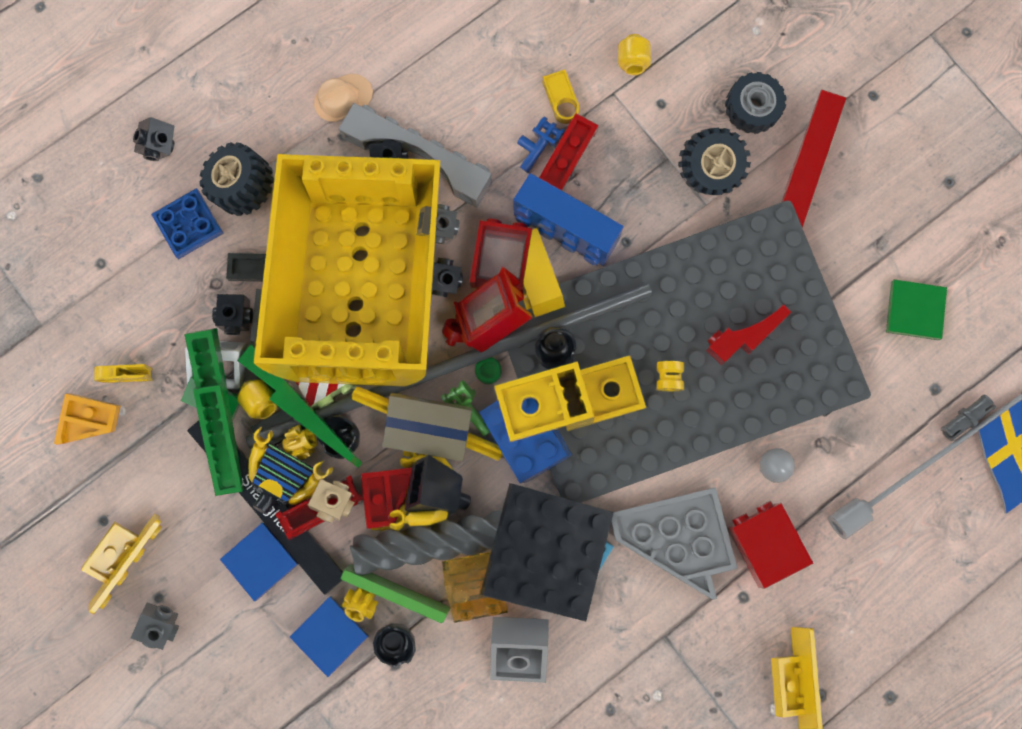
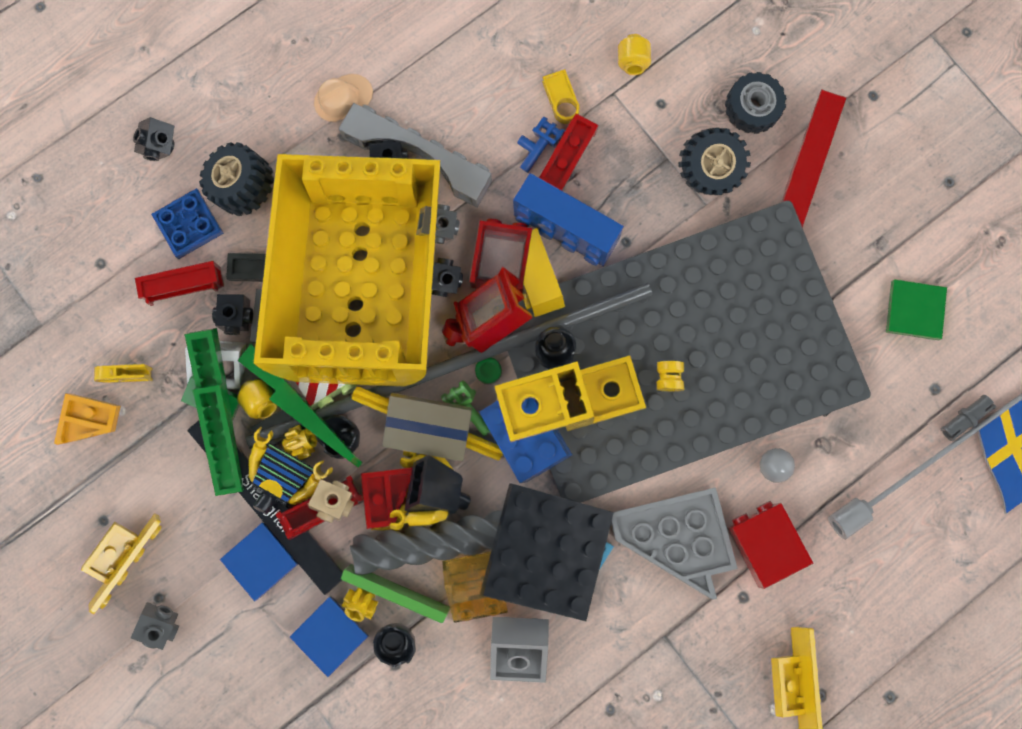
(179, 282): none -> red container
(727, 343): red slope -> none

